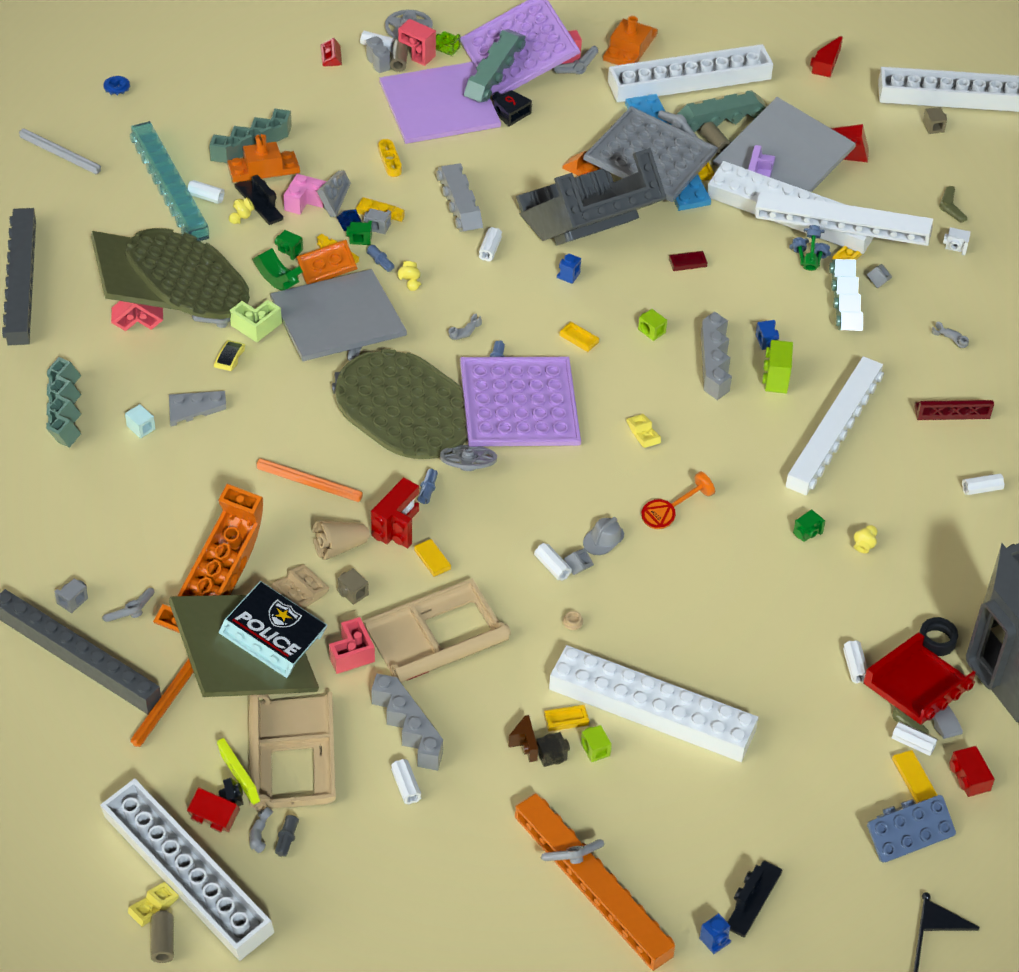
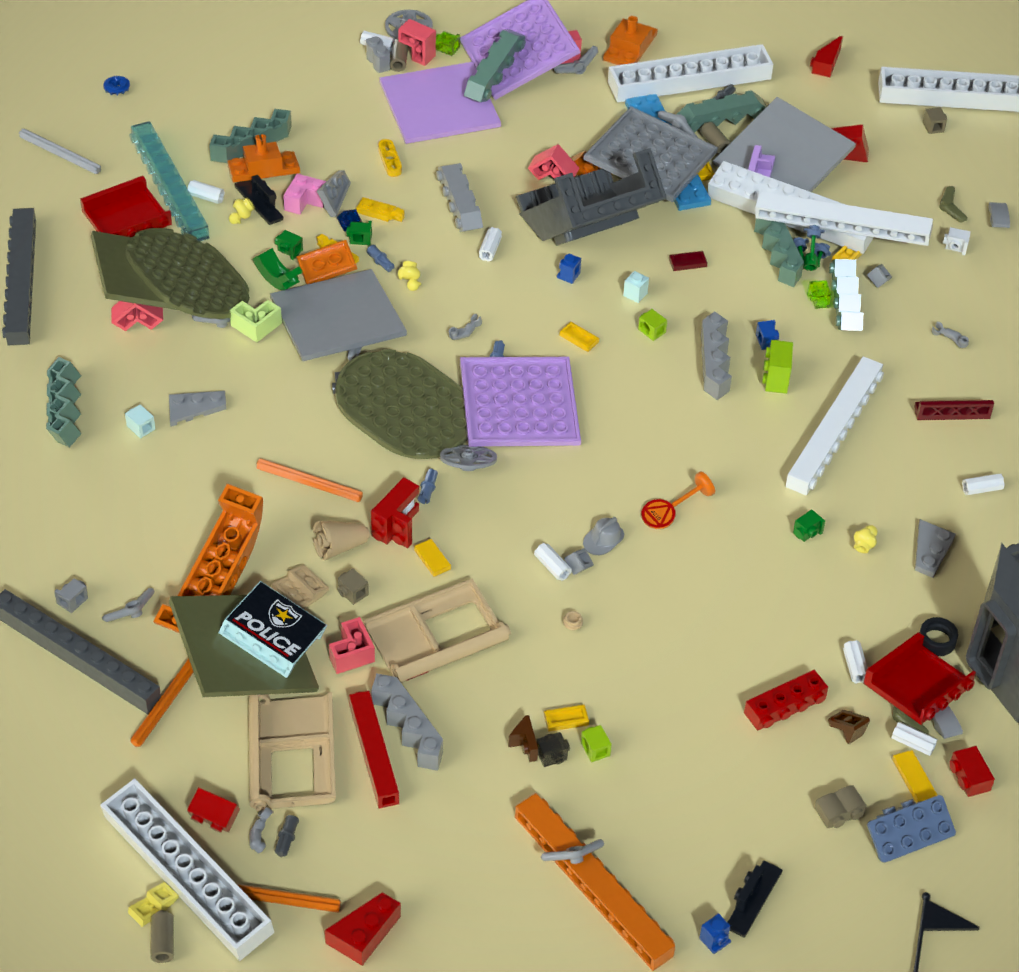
(125, 209): none -> red panel
(228, 356): slope -> none
(232, 791): black bracket -> none
(238, 771): neon yellow tile -> none
(291, 898): none -> orange axle
(331, 53): red slope -> none
(364, 928): none -> red wedge
(374, 749): none -> red brick
(380, 220): light grey brick -> none
(406, 781): white axle -> none
(511, 106): black torso -> none
(552, 162): none -> coral brick
(636, 286): none -> light aqua brick
(643, 431): light yellow slope -> none
(653, 703): white brick -> none
(727, 91): none -> dark grey axle
(783, 249): none -> sand green brick
(786, 700): none -> red brick
(819, 294): none -> clear neon green brick
(840, 807): none -> dark tan brick
(851, 724): none -> reddish brown slope
(931, 547): none -> light grey wing
(999, 215): none -> light grey slope

